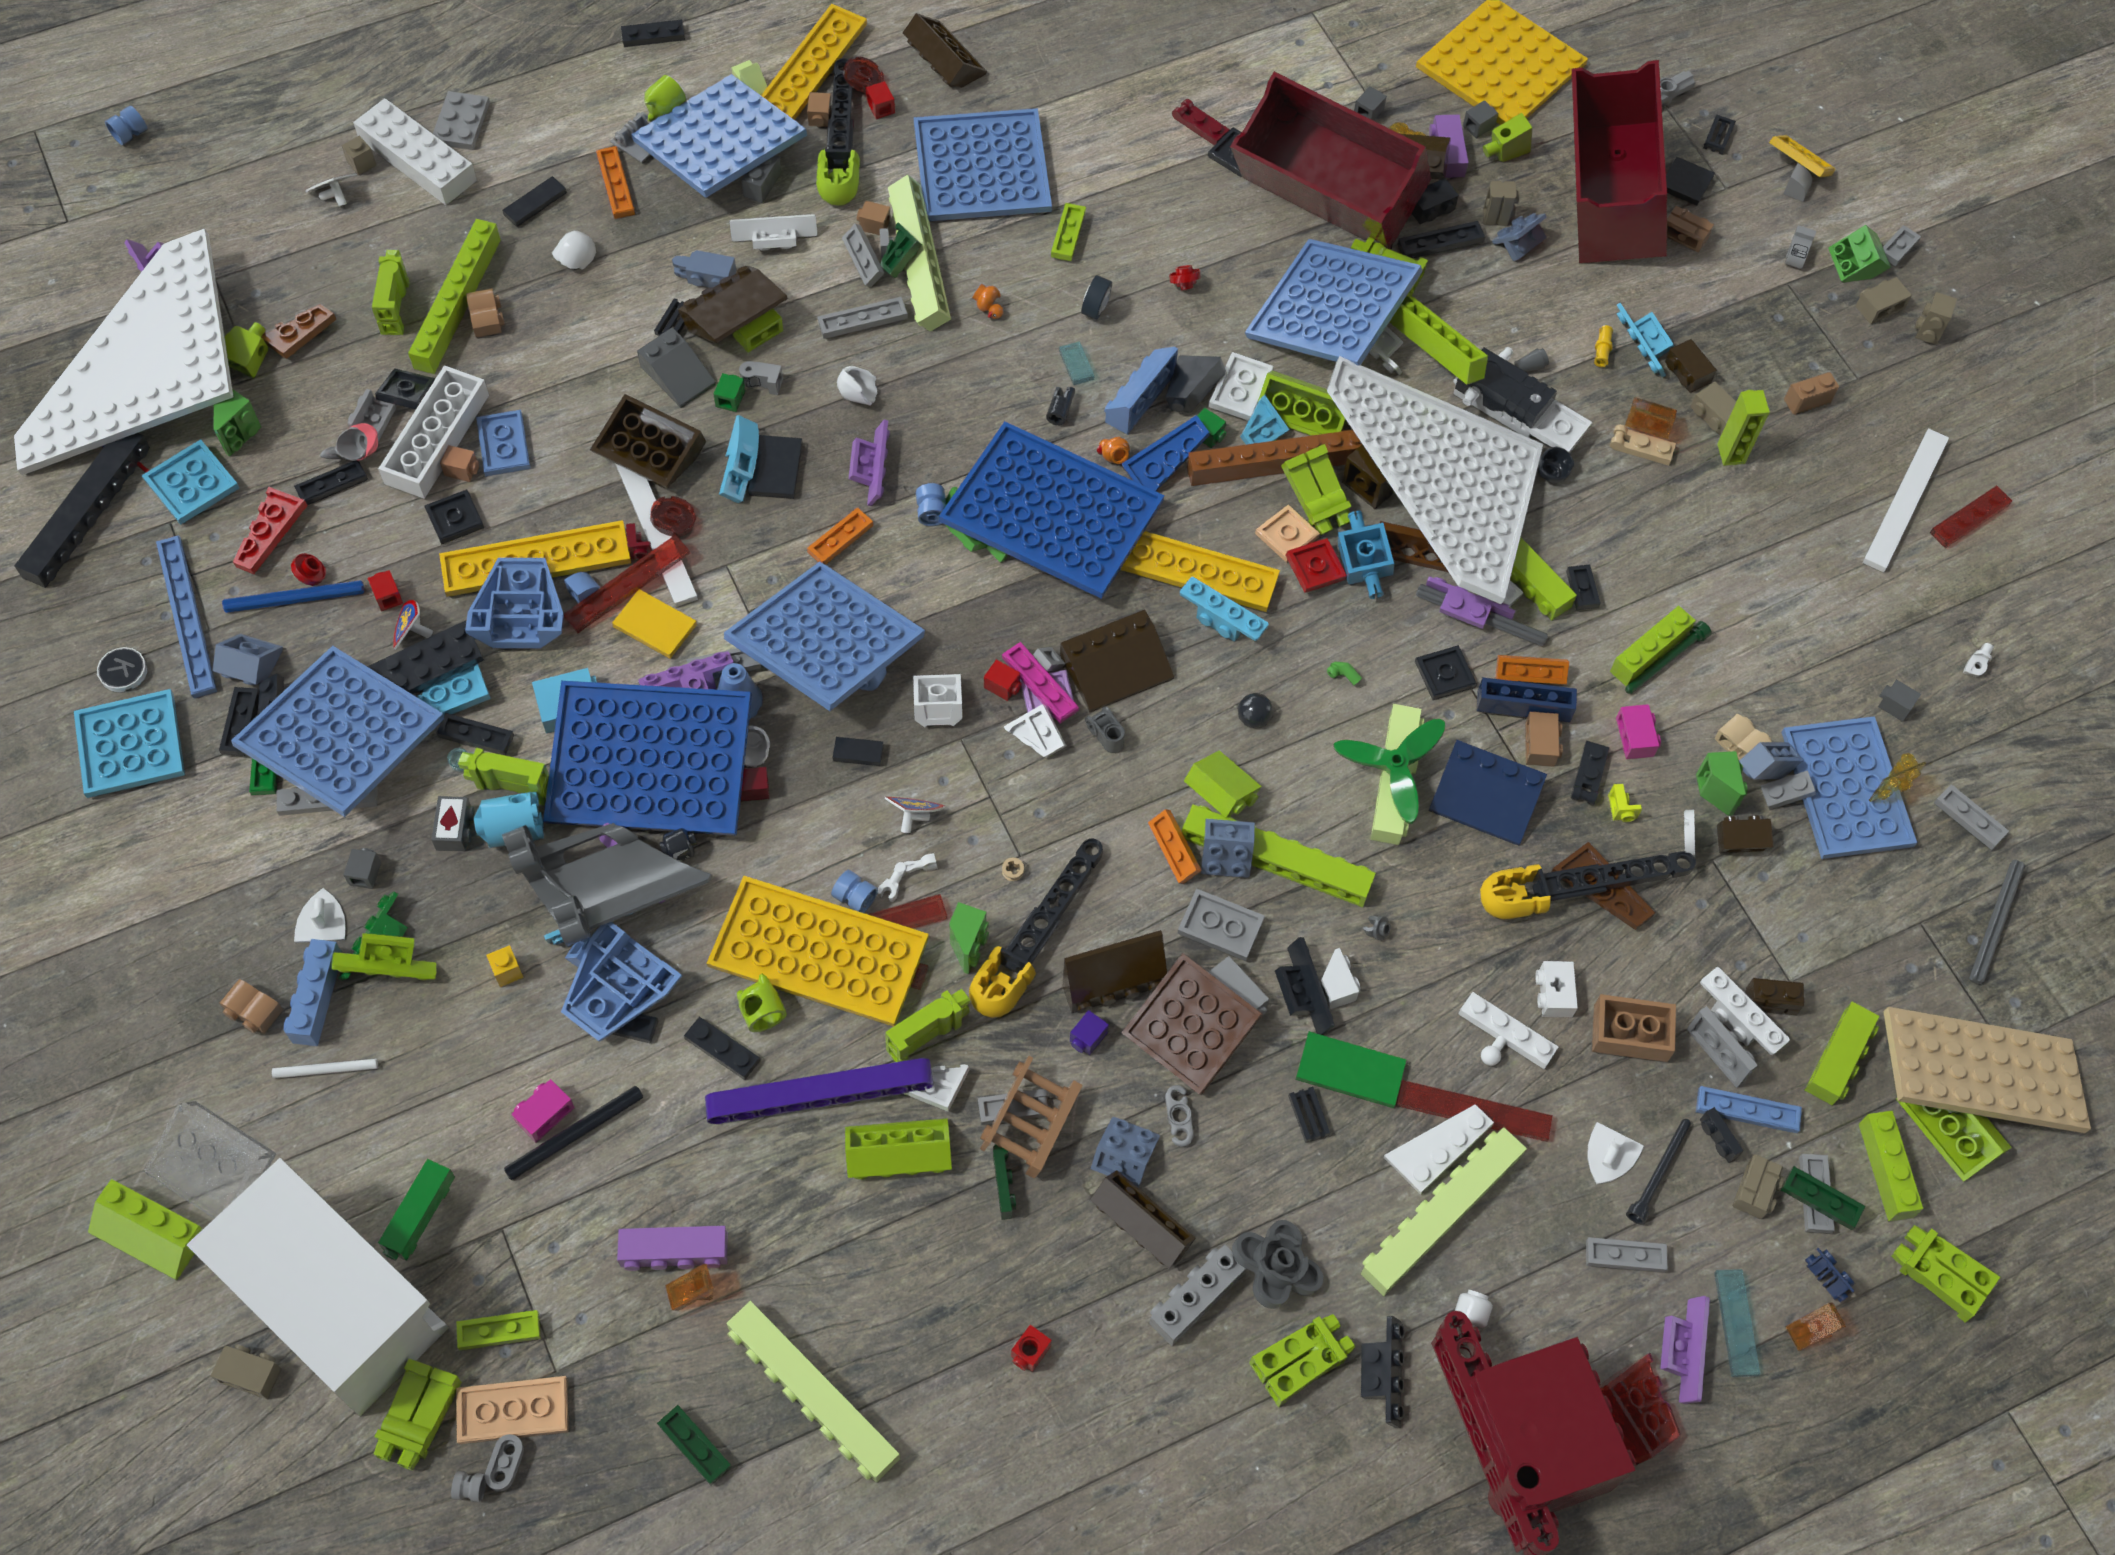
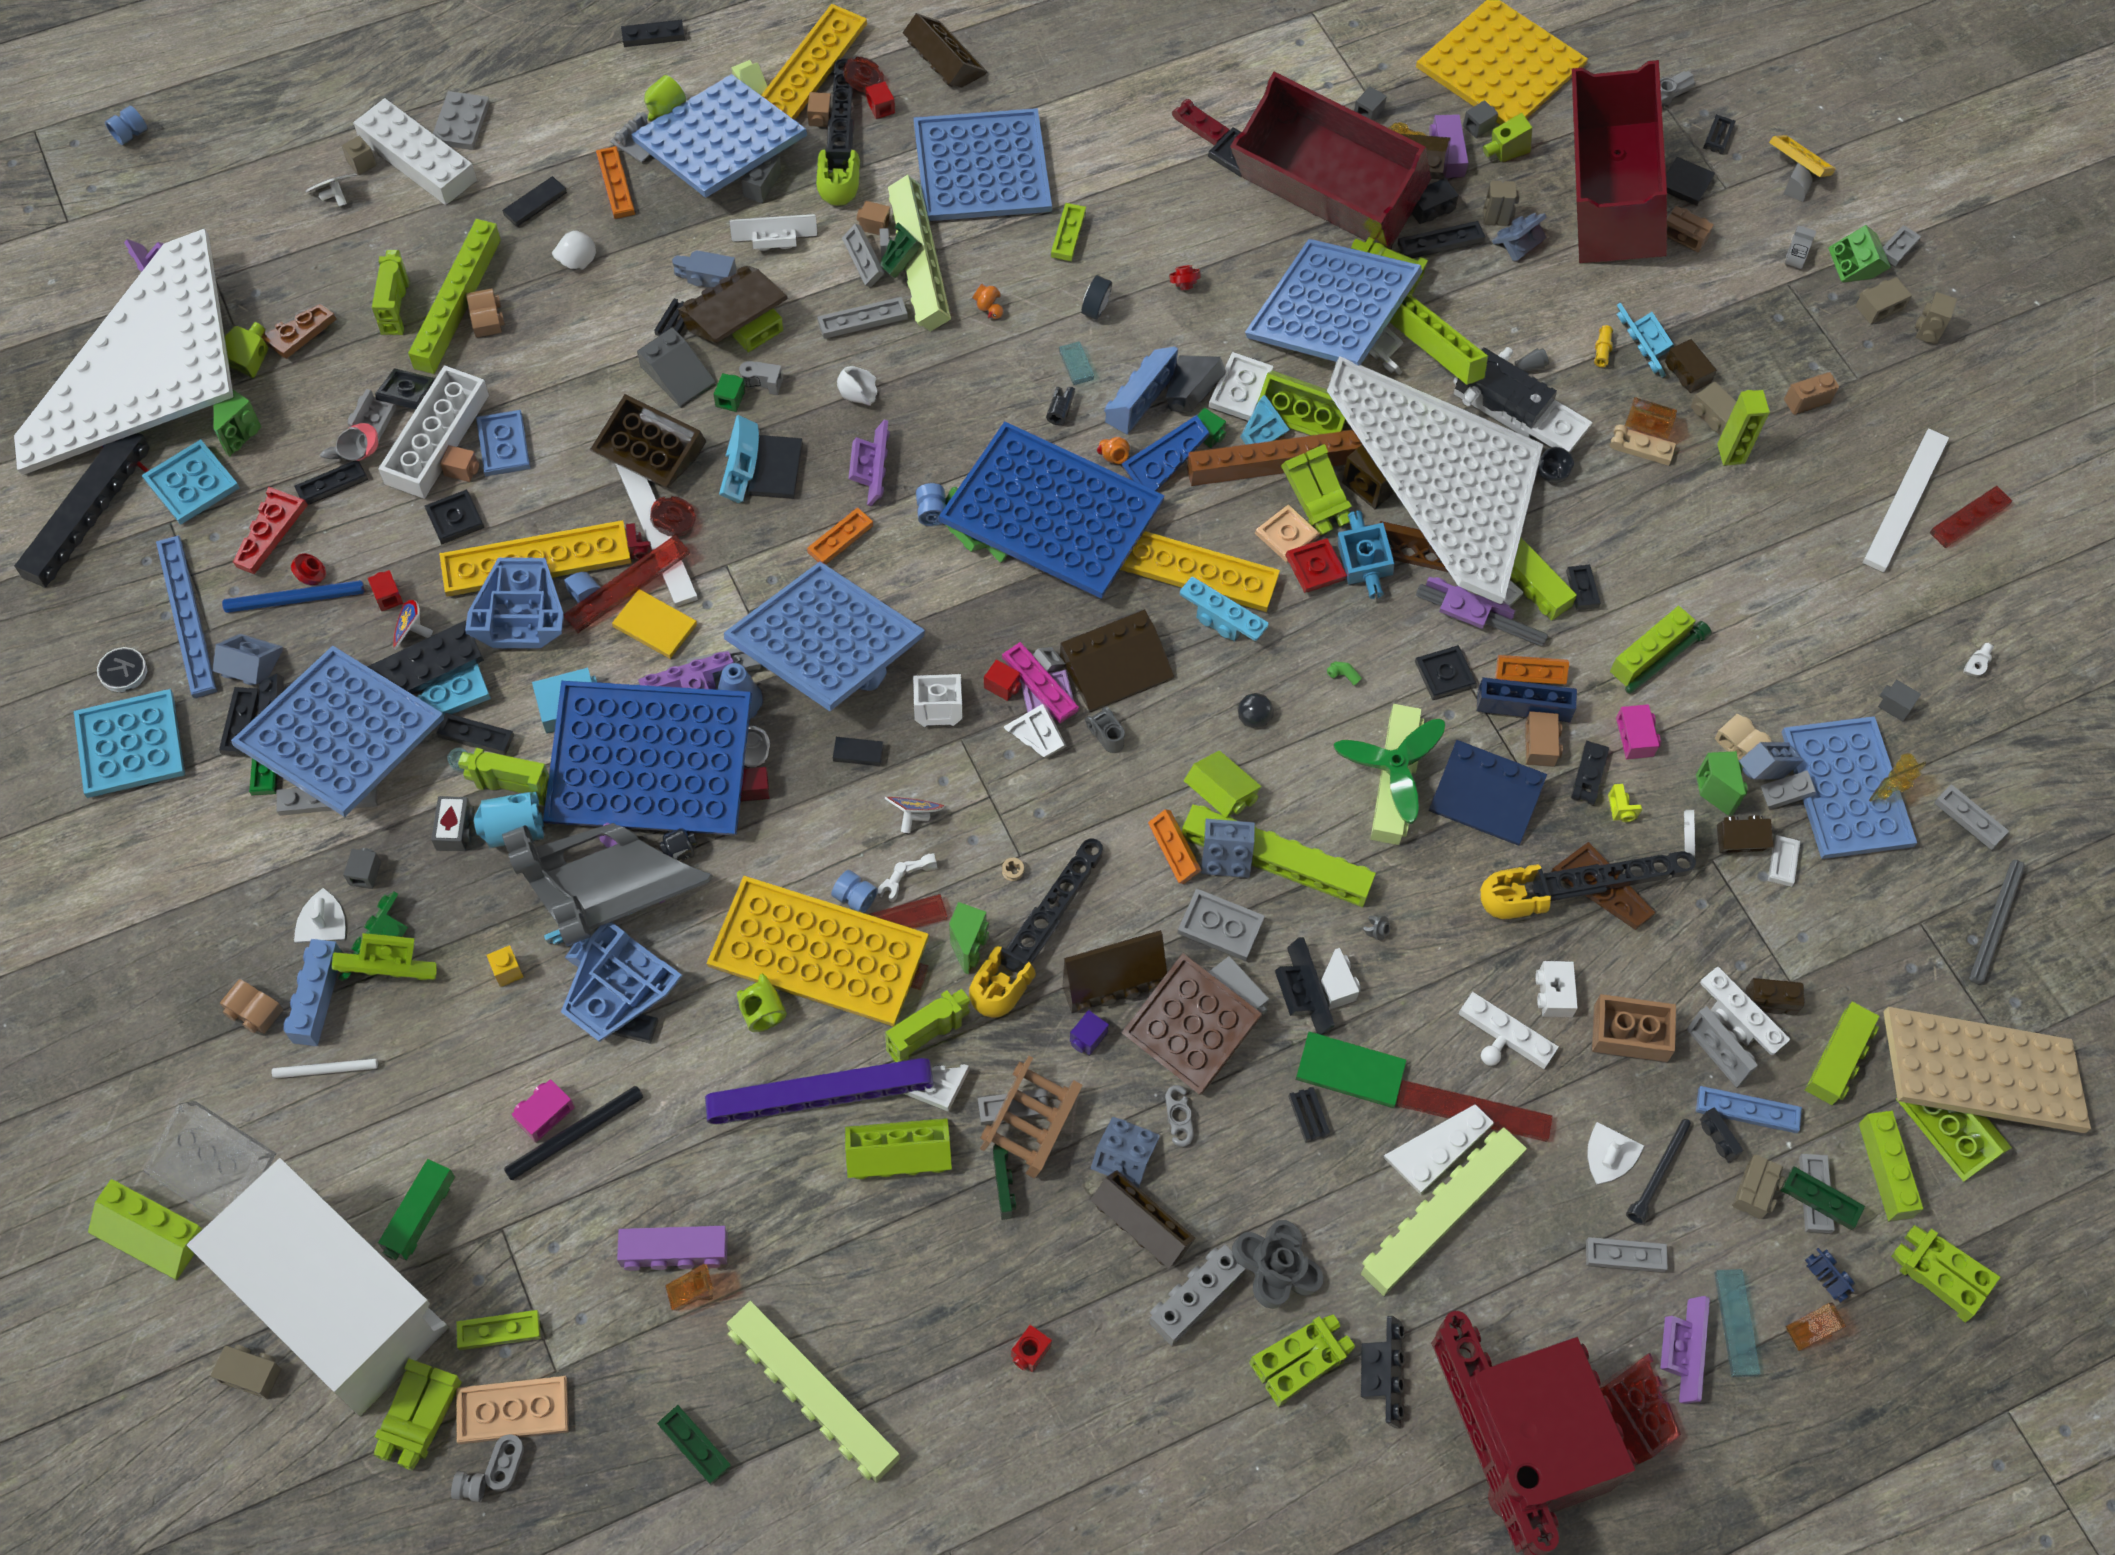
(722, 1048): black plate -> none
(1475, 1307): white head -> none
(1784, 860): none -> white tile

